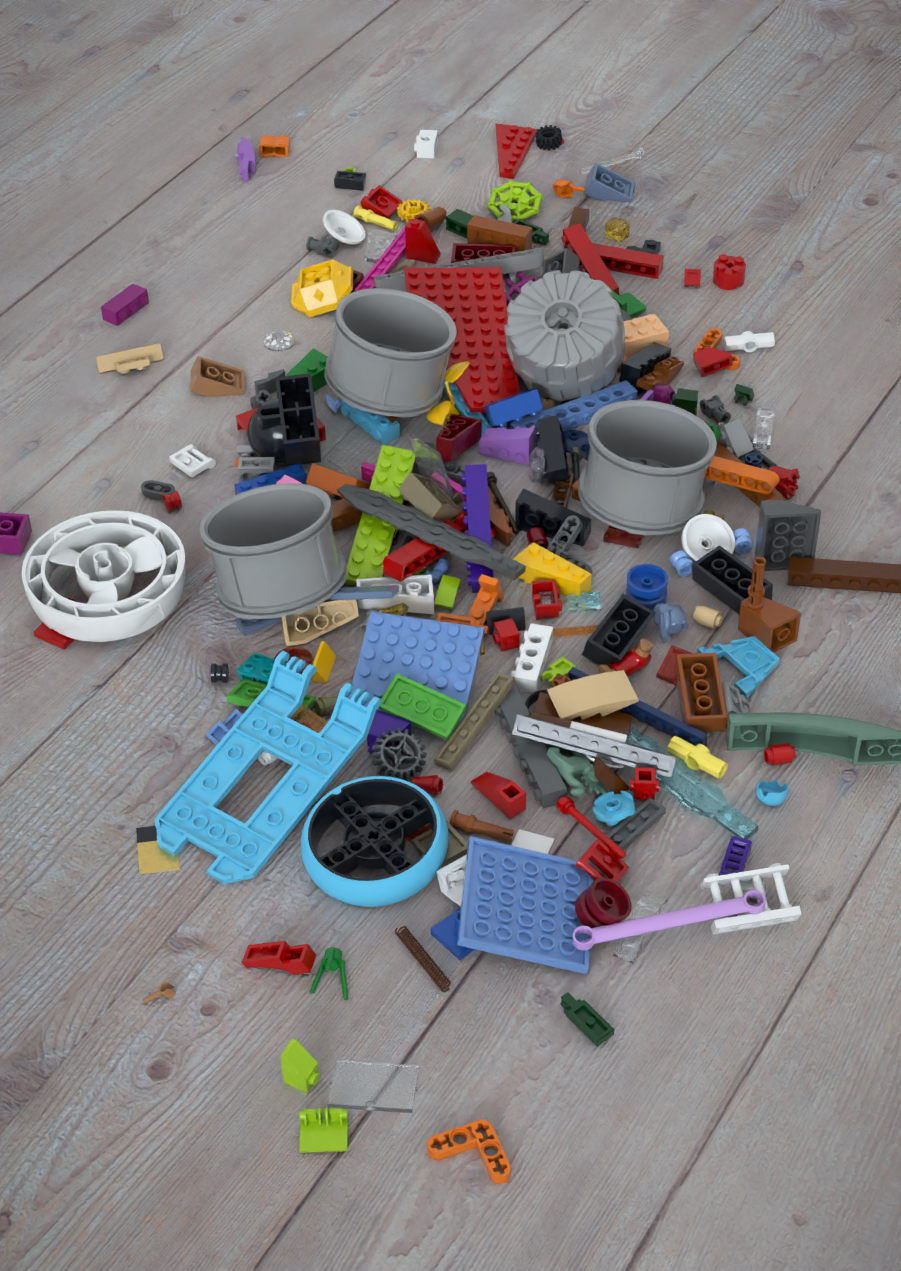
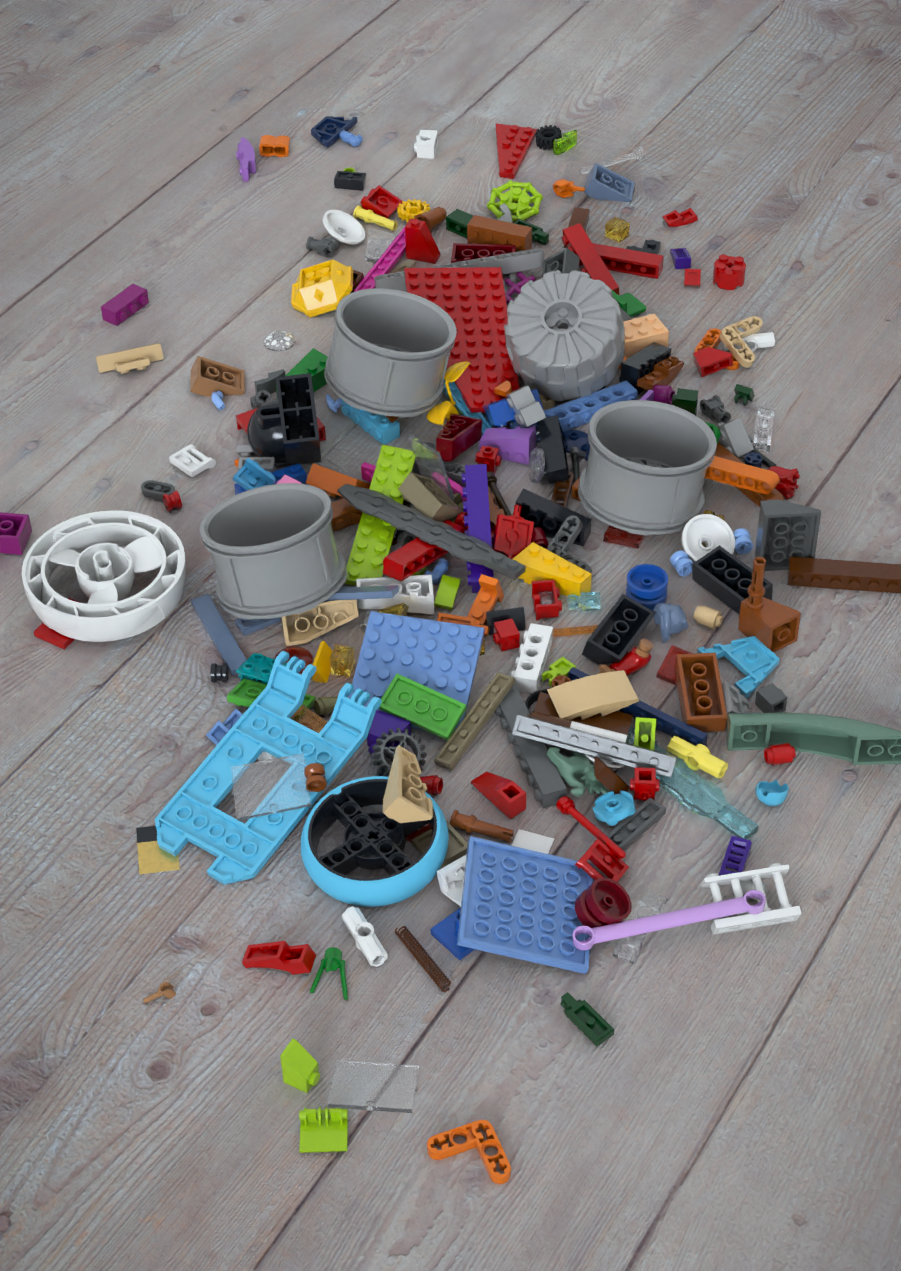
(217, 400): none -> light blue arm
(219, 632): none -> sand blue tile
(253, 476): none -> dark azure bracket
(270, 786): none -> clear piece
(315, 777): none -> dark orange wheel
(329, 129): none -> dark blue wing
(342, 660): none -> clear yellow brick
(351, 138): none -> medium blue arm
(364, 936): none -> white piece
(405, 792): none -> tan wedge
(490, 457): none -> red brick
(503, 389): none -> orange tile
(512, 533): none -> red plate
(525, 407): none -> light grey brick
(565, 143): none -> clear neon green slope
(645, 732): none -> lime slope
(677, 219): none -> red slope
(680, 258): none -> dark purple slope
(732, 336): none -> tan beam
(771, 699): none -> dark grey brick

